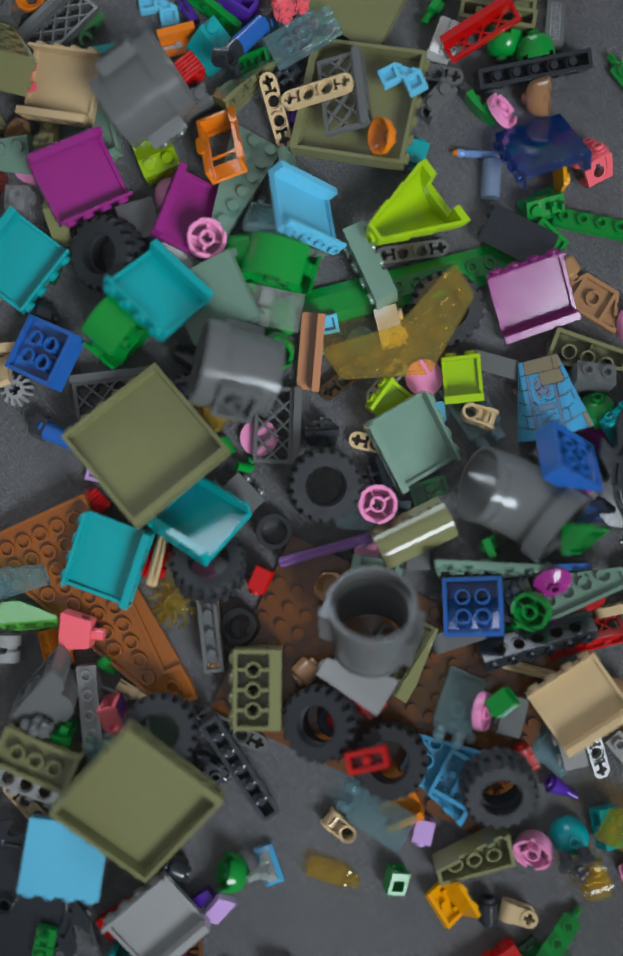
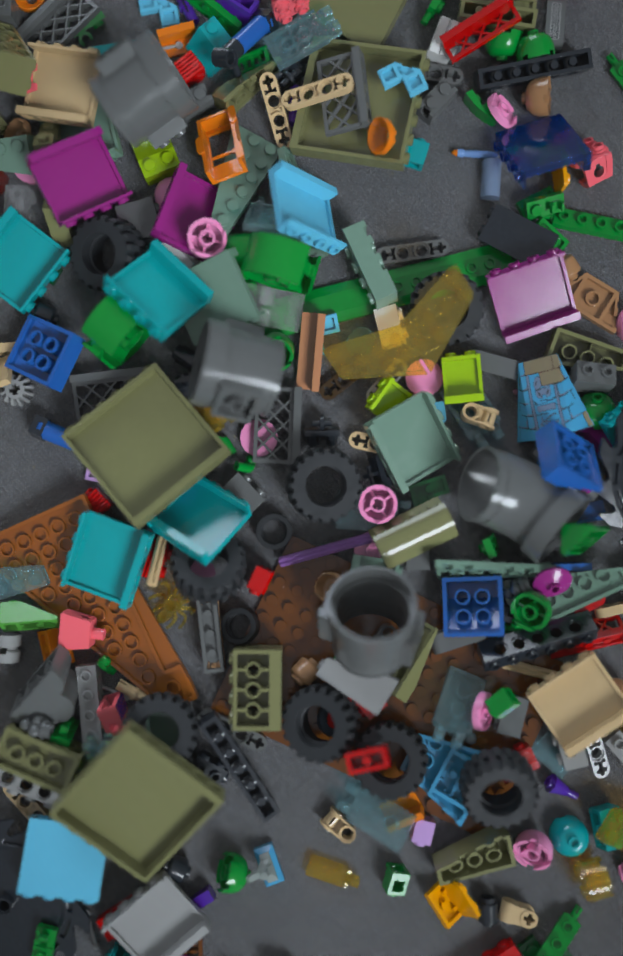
(219, 907): lavender tile -> none
(414, 210): lime cone -> none
(585, 860): black hips -> none

